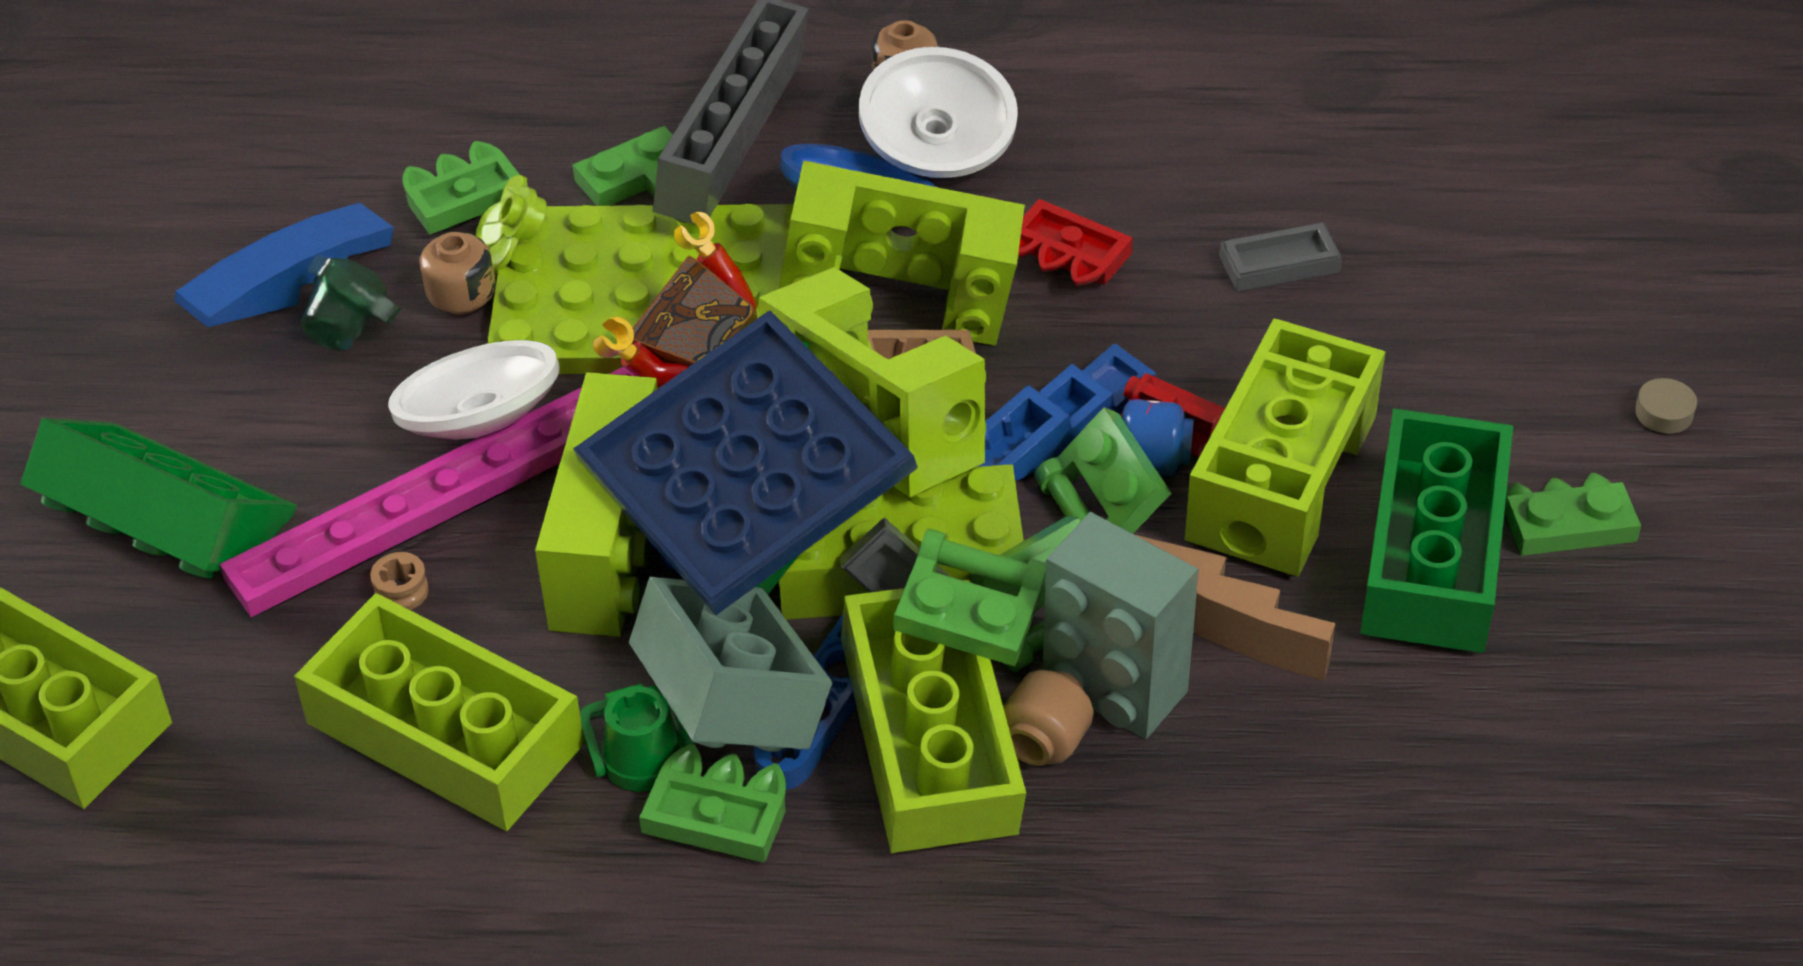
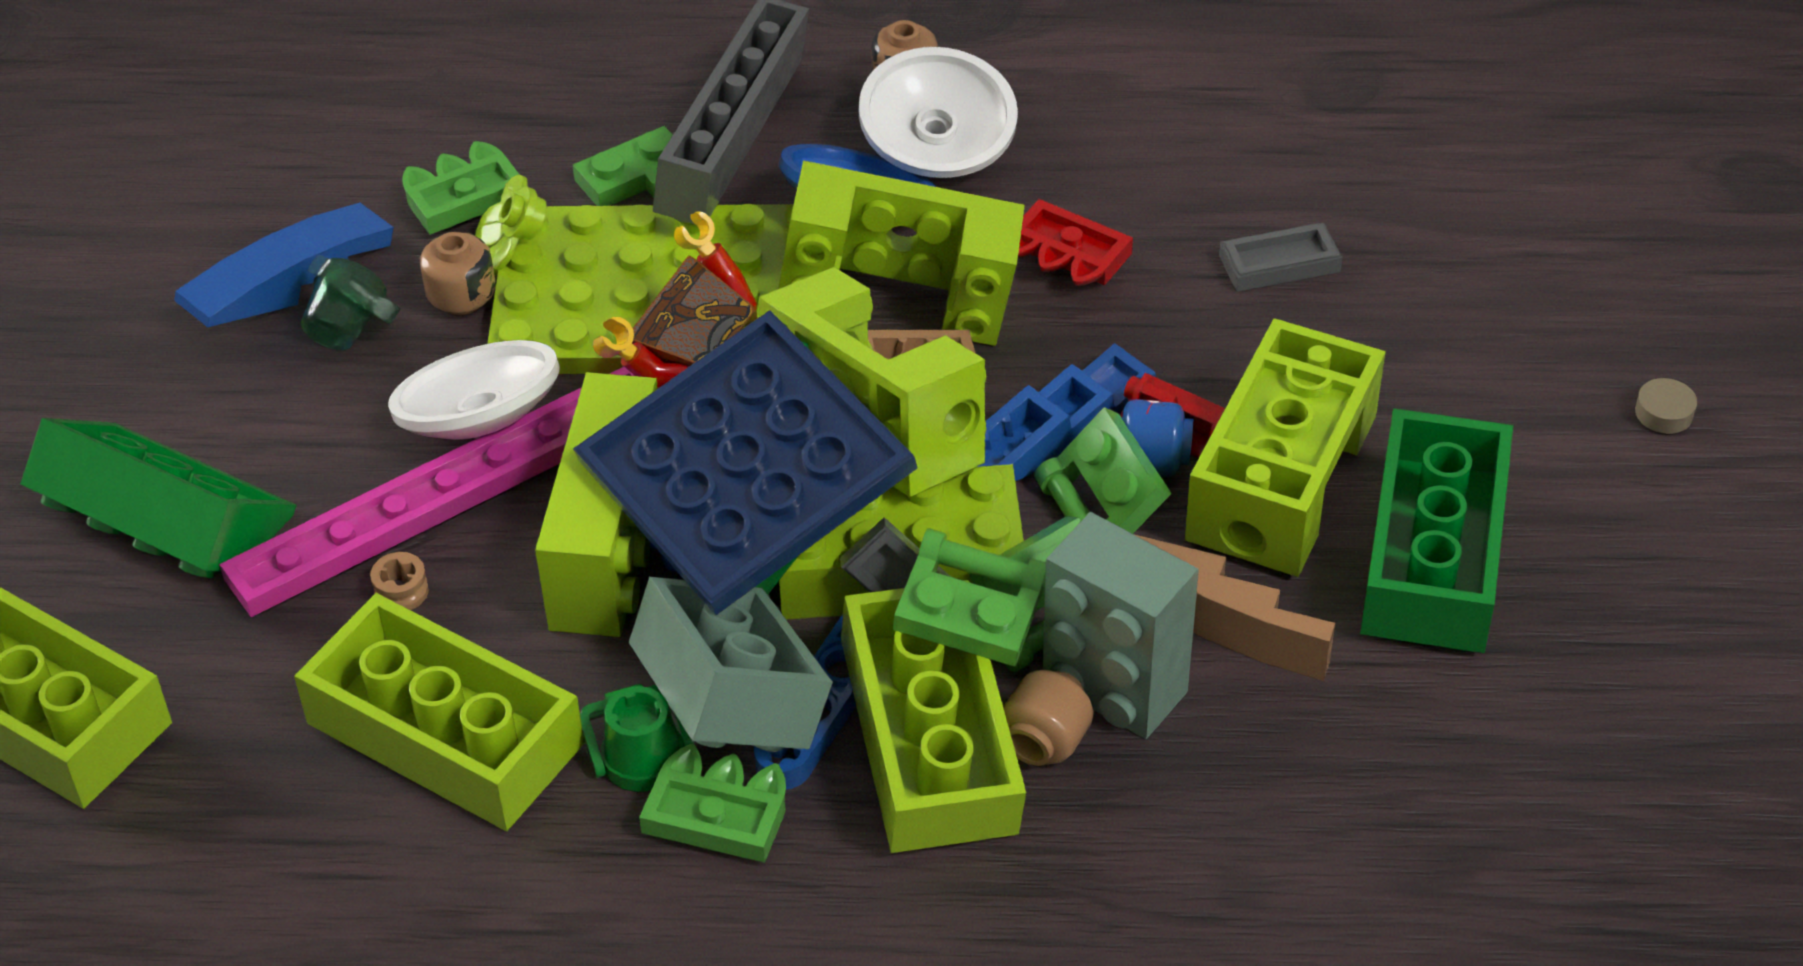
(1569, 516): bright green plate -> none

